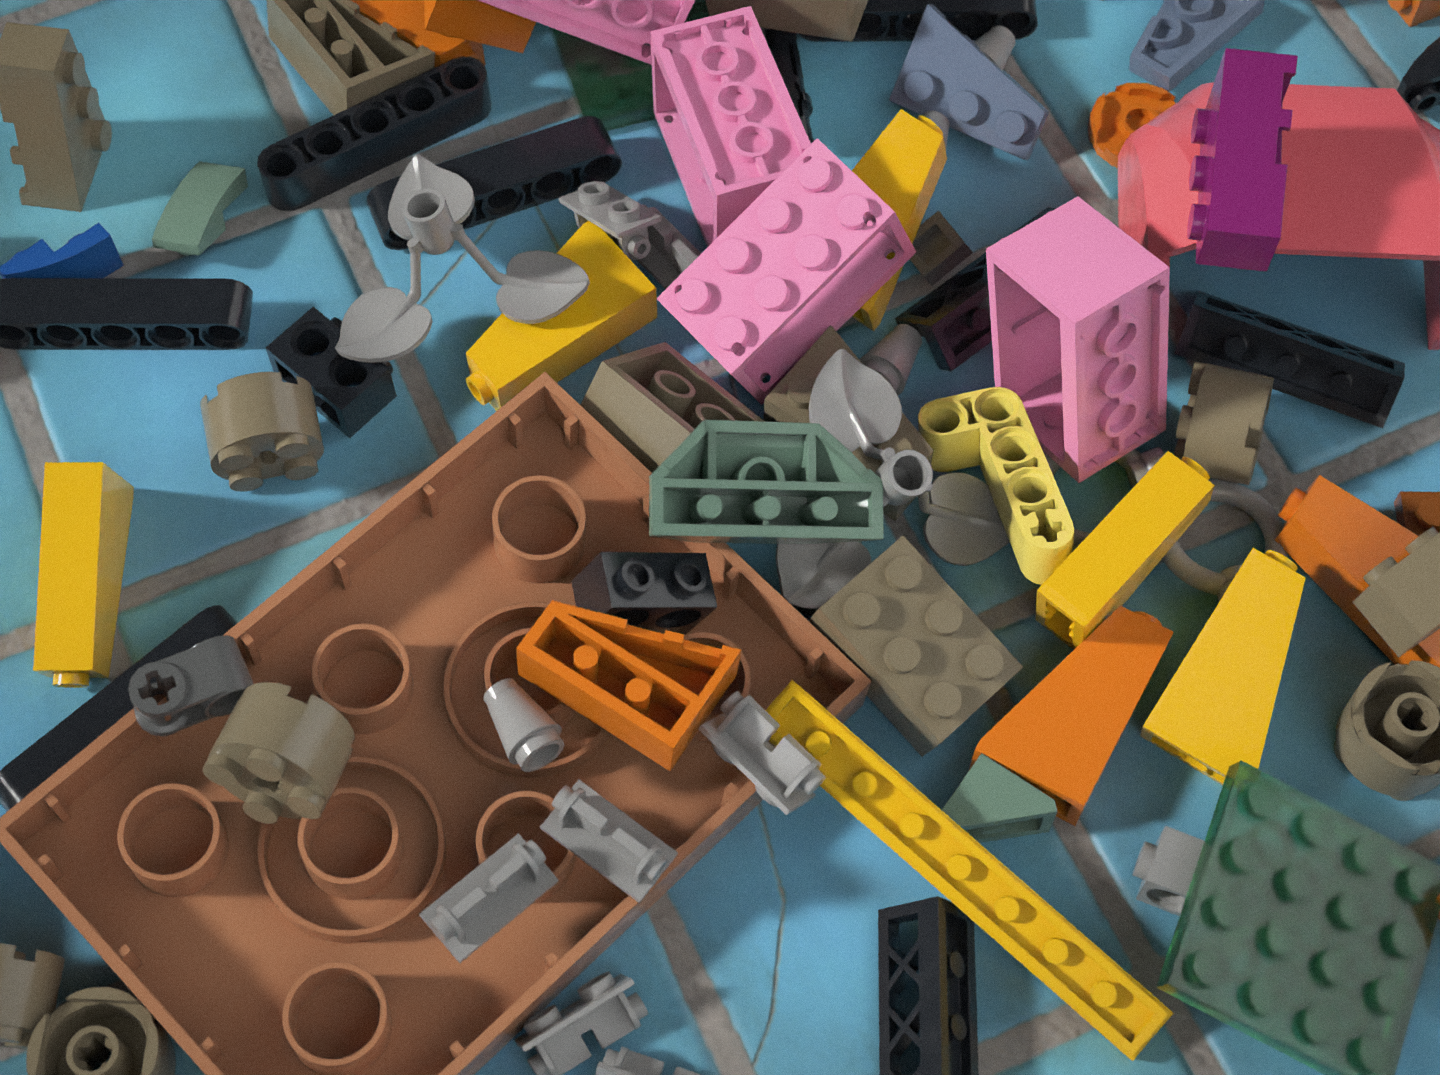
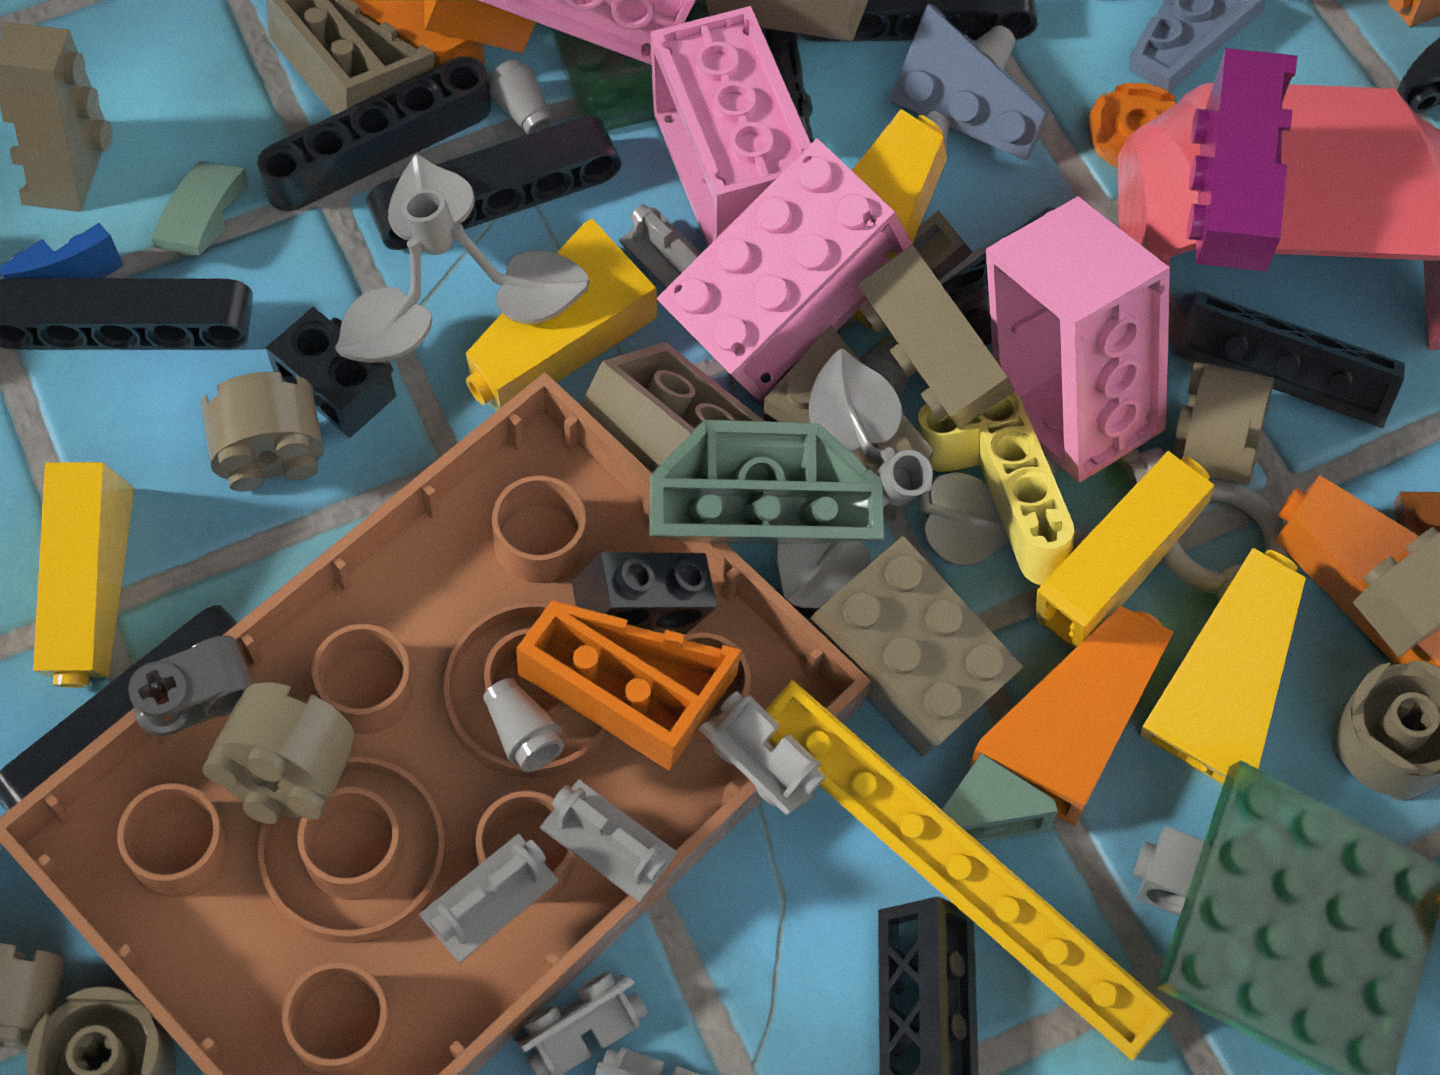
(519, 95): none -> light grey cone
(616, 214): light grey hinge -> none
(933, 339): none -> dark tan wedge

